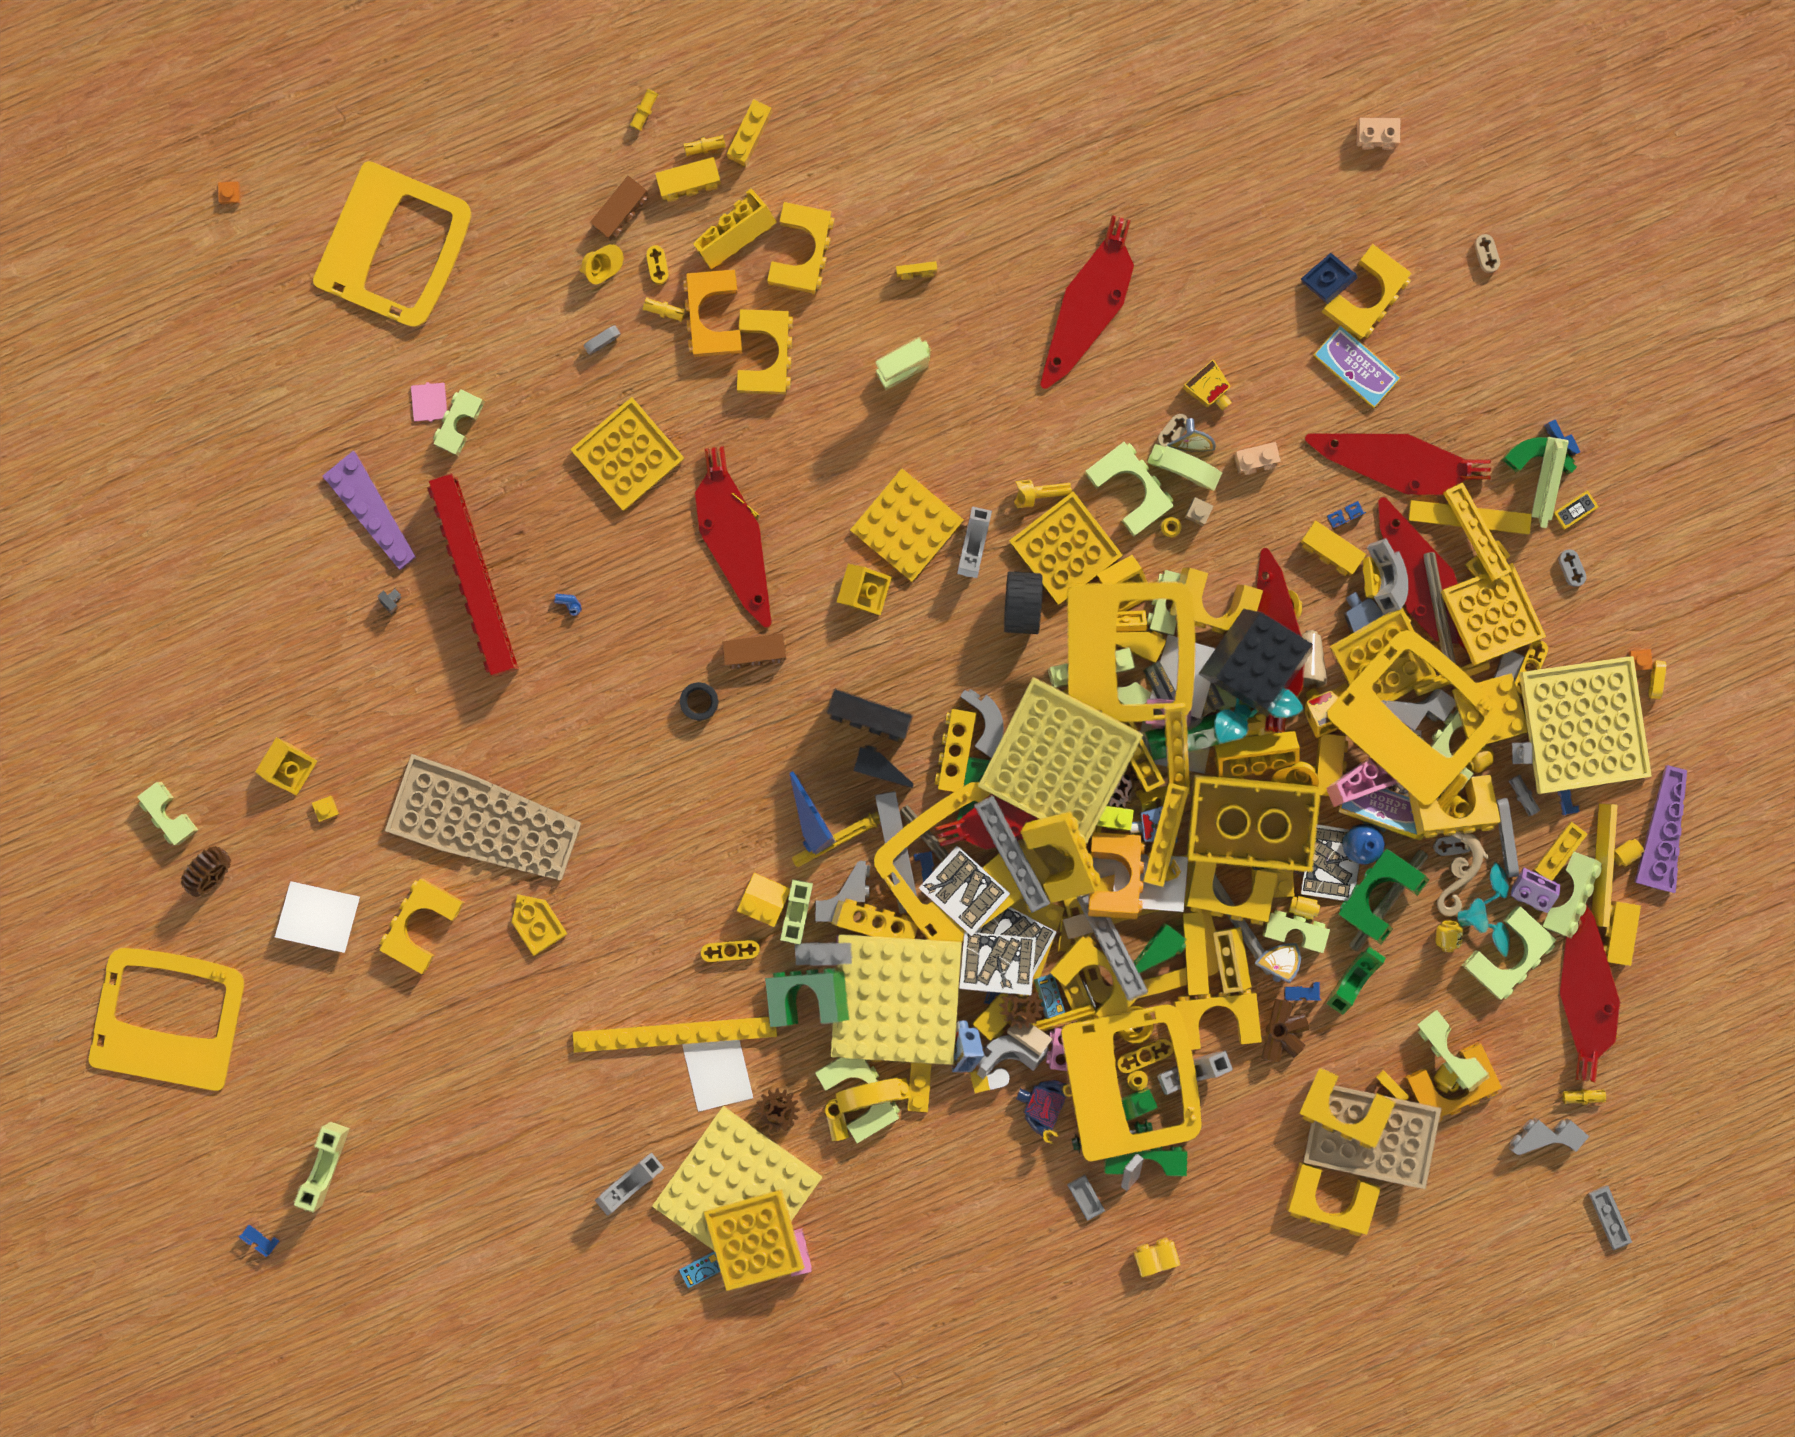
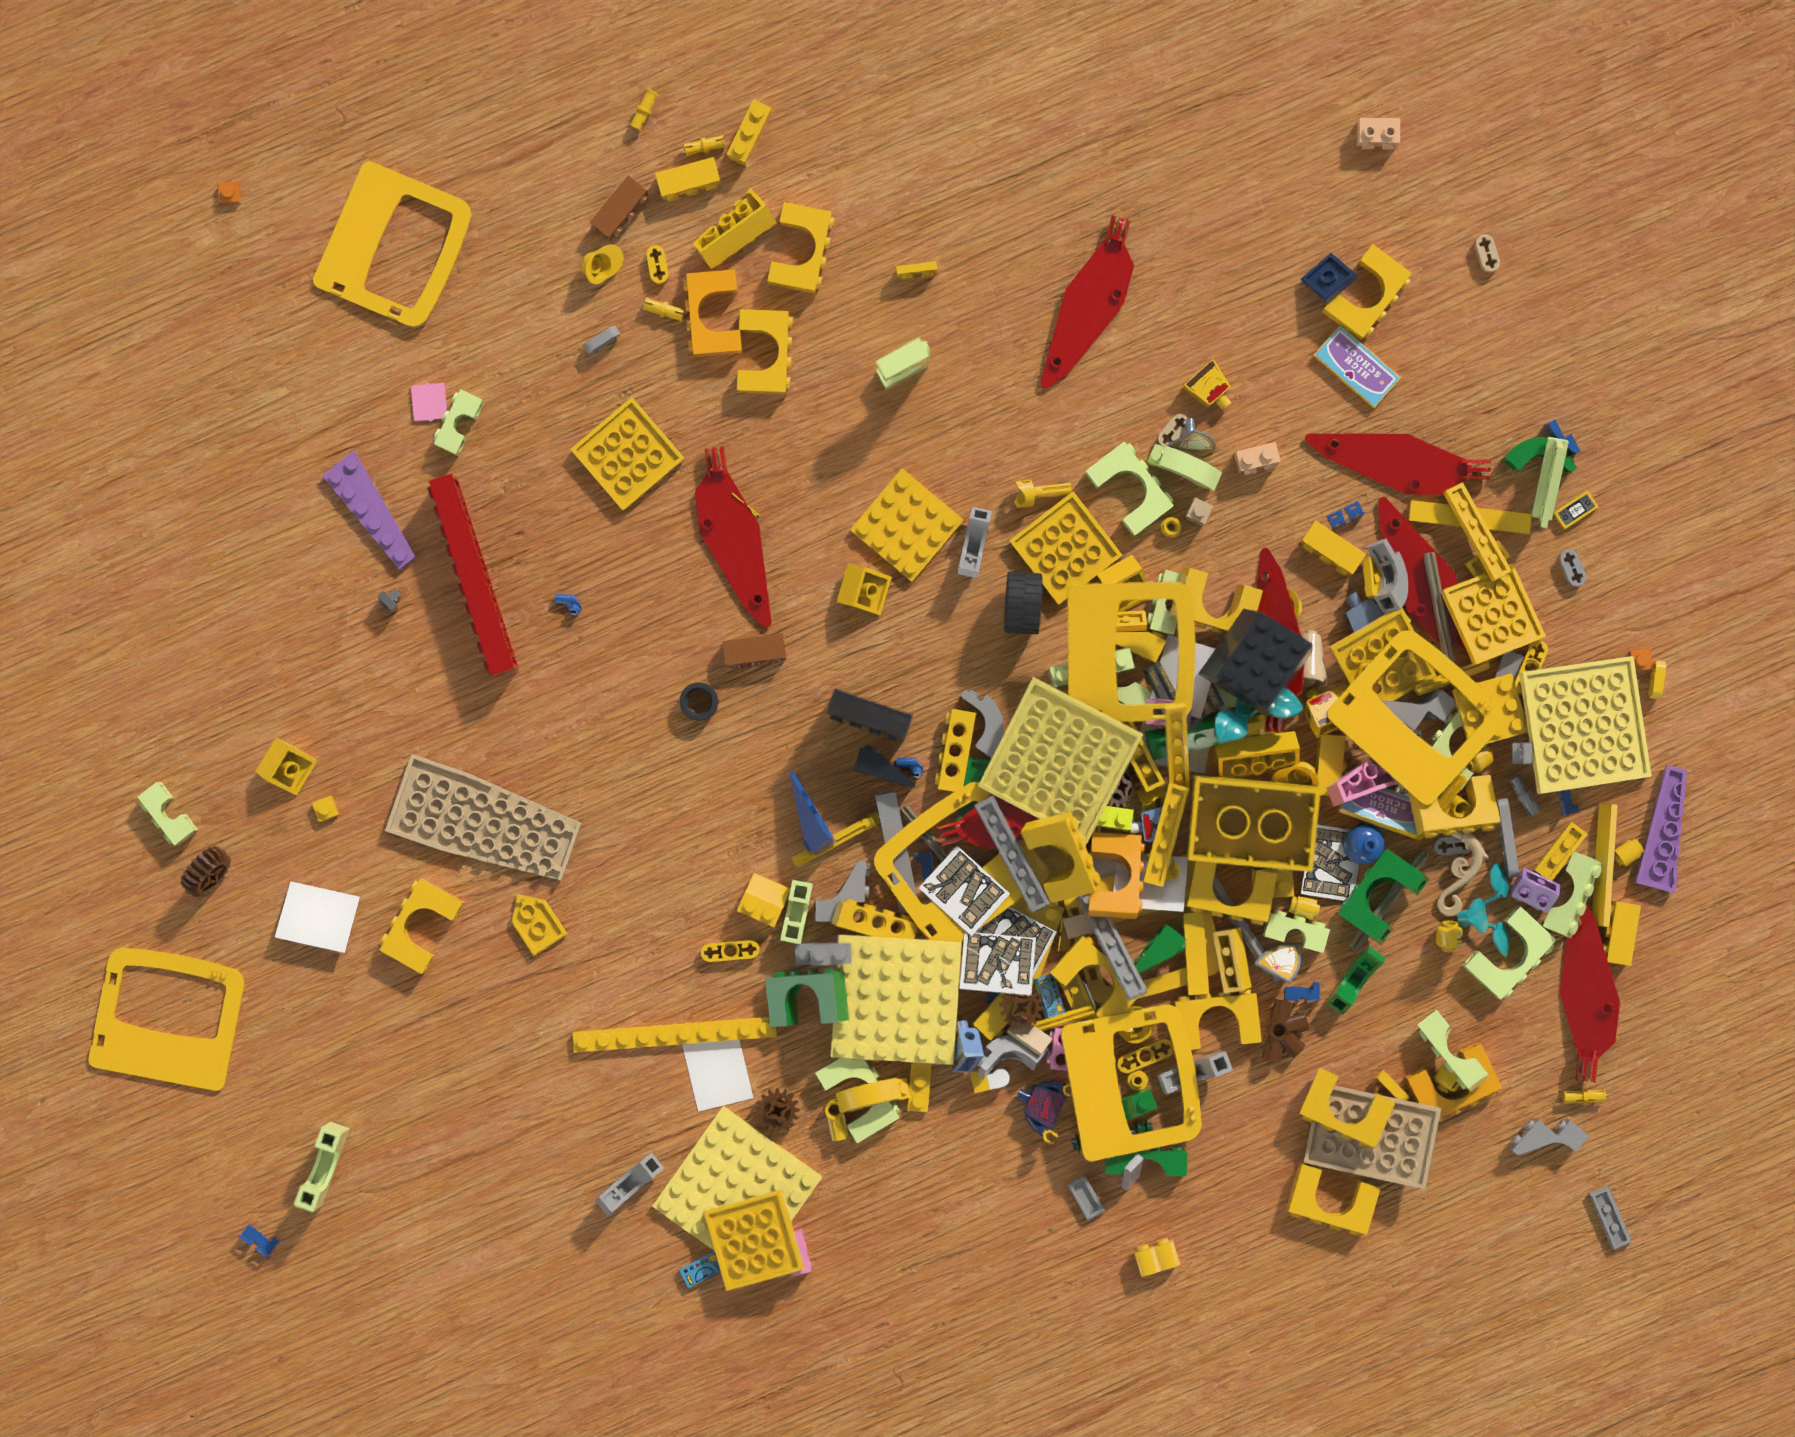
(912, 764): none -> blue arm

